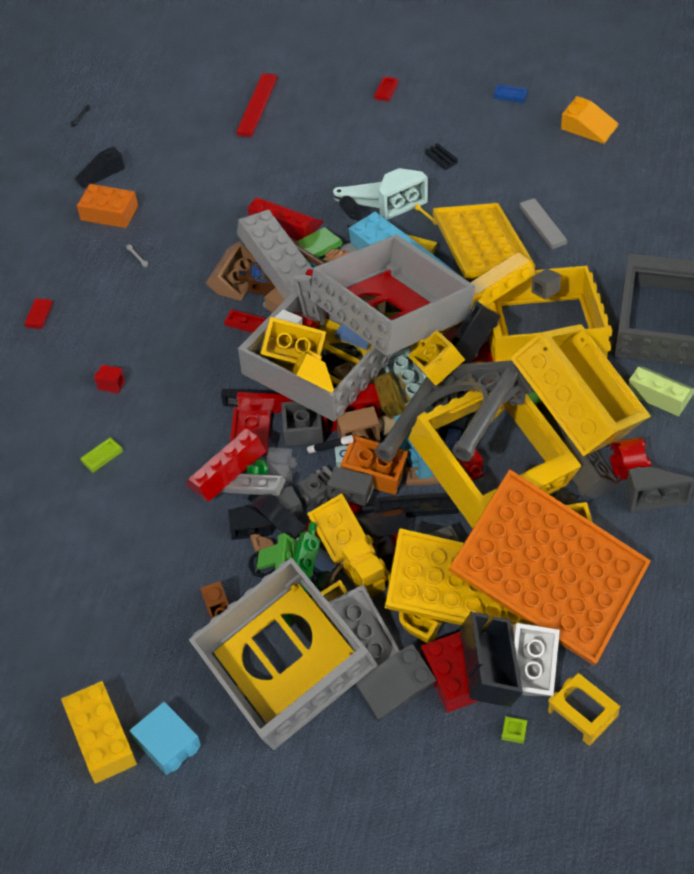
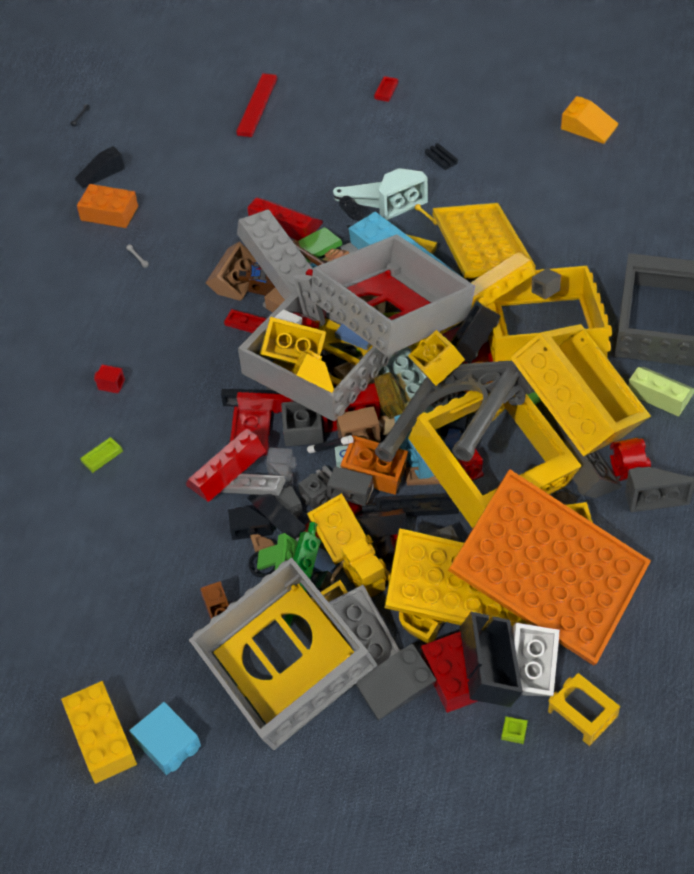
(38, 313): red tile -> none
(259, 468): green plate -> none
(510, 93): blue tile -> none
(543, 223): light grey tile -> none

